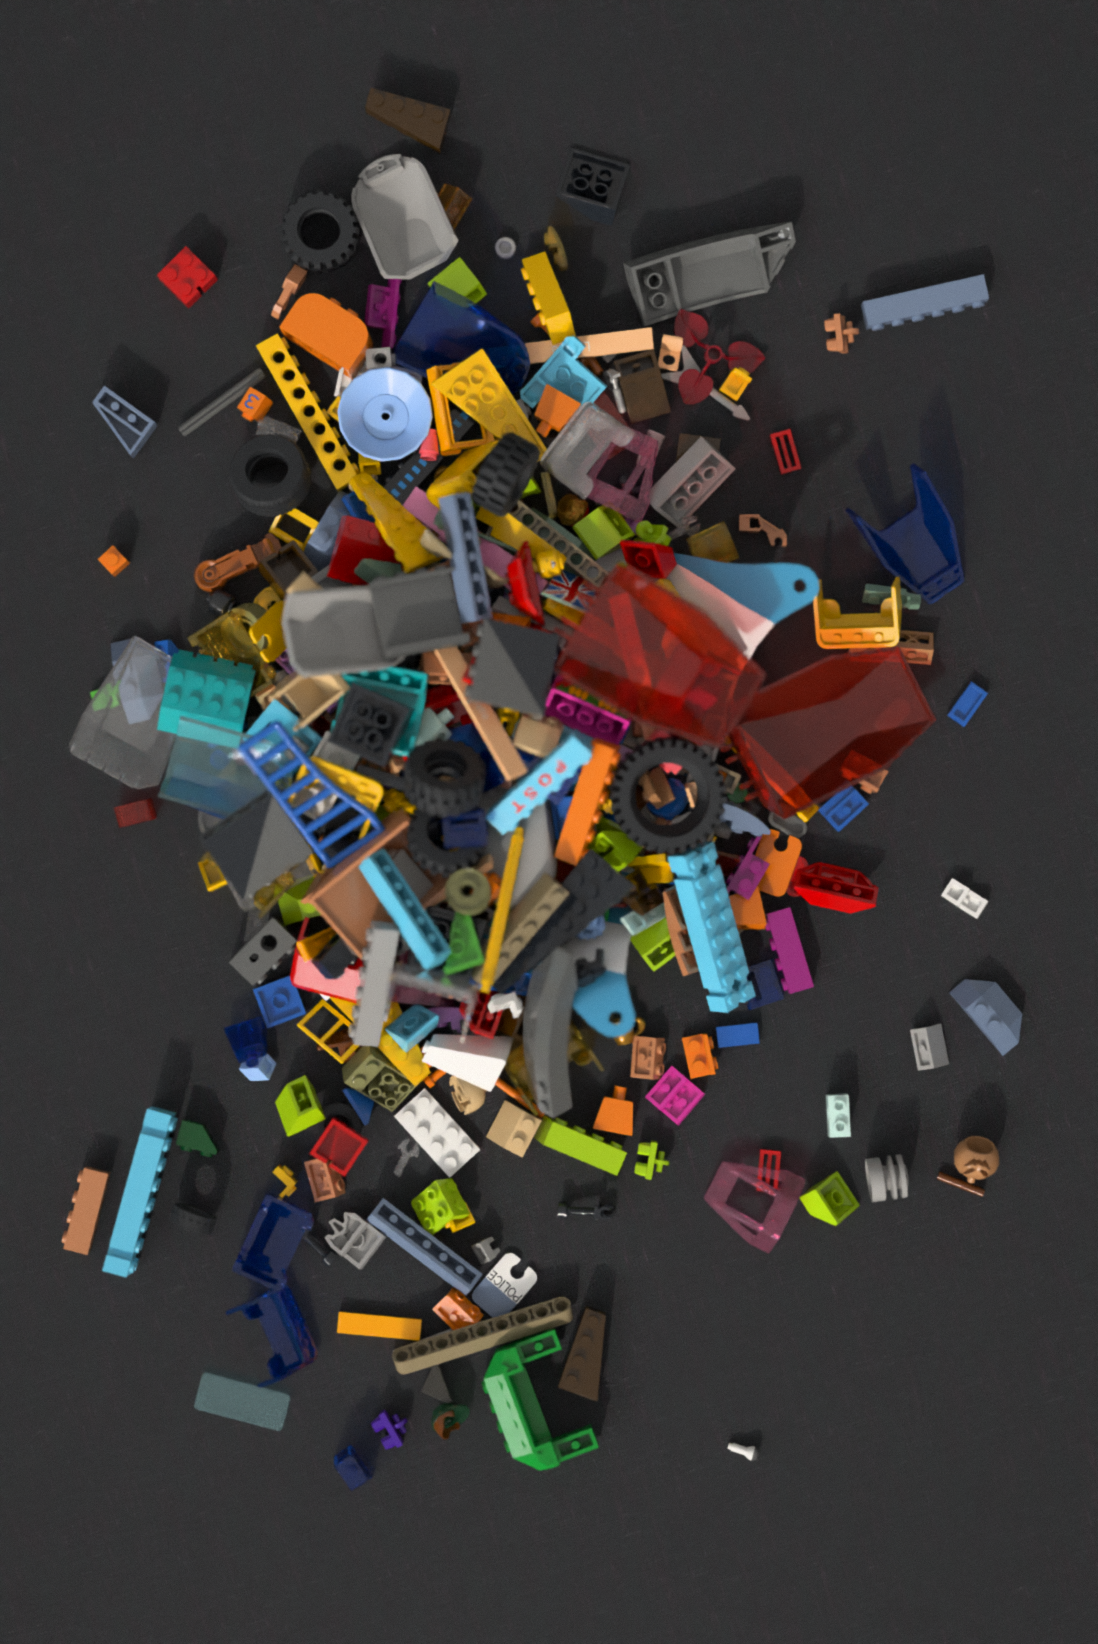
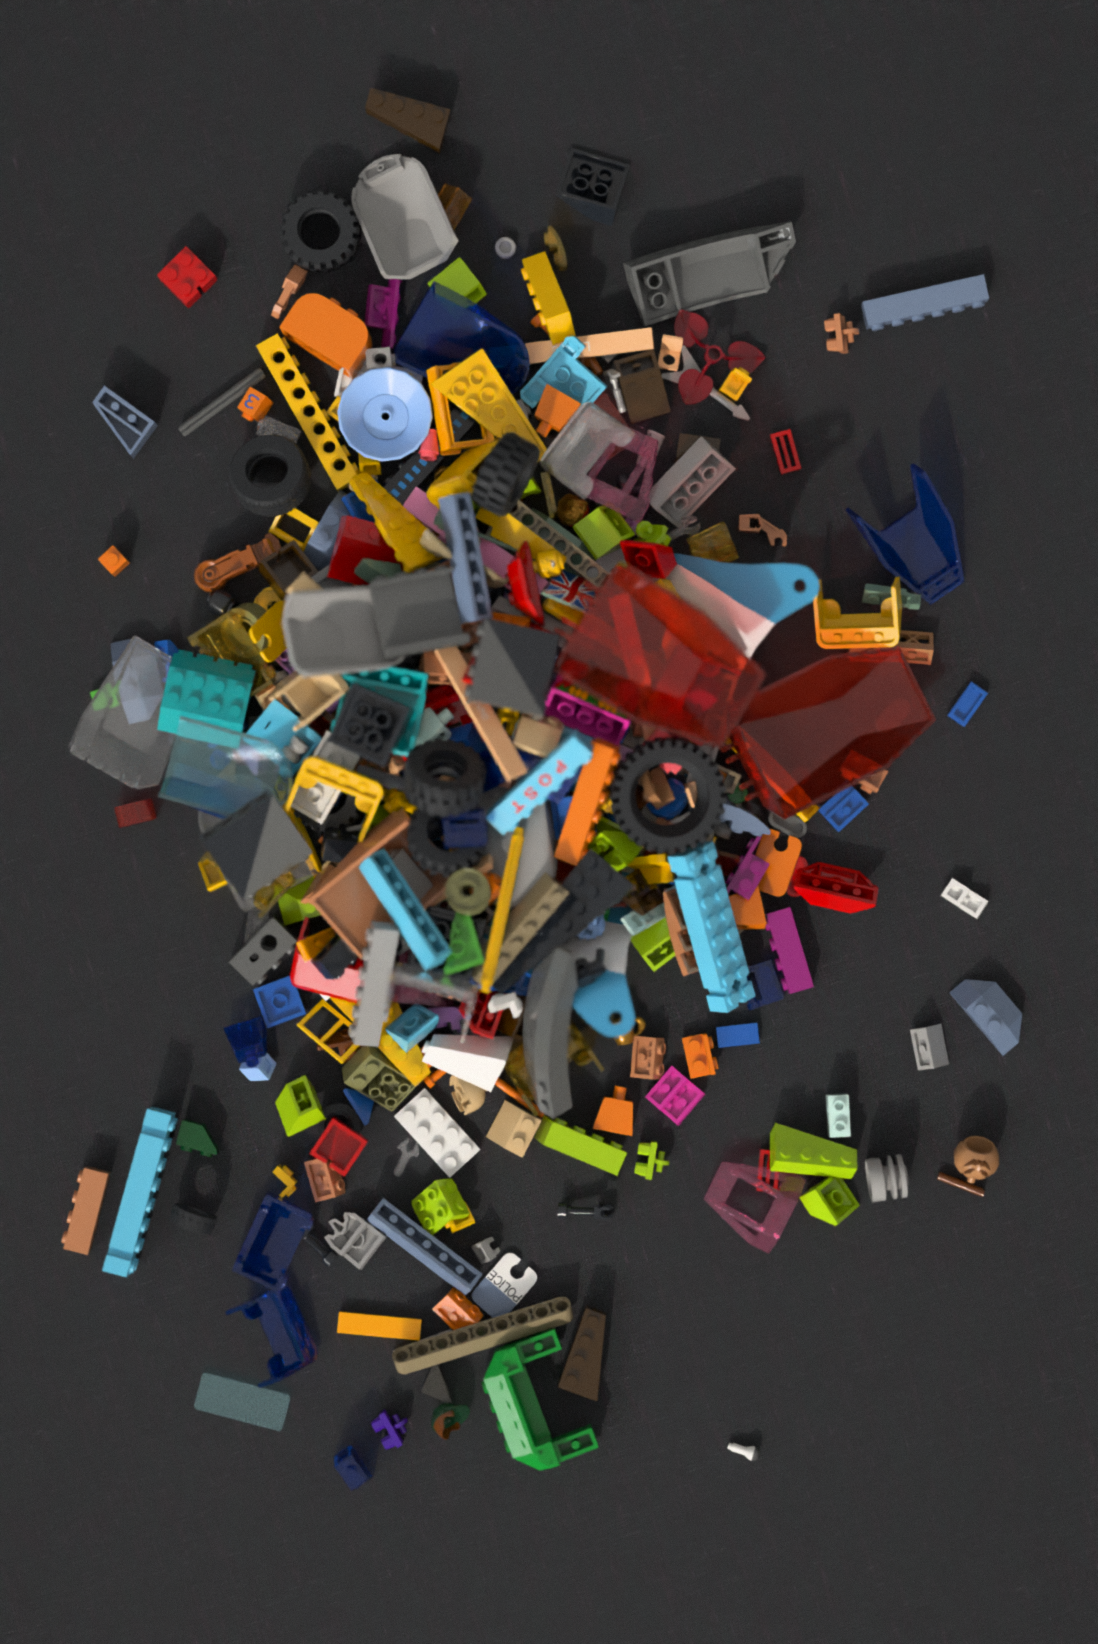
(316, 773): blue bar -> none
(809, 1155): none -> lime wedge

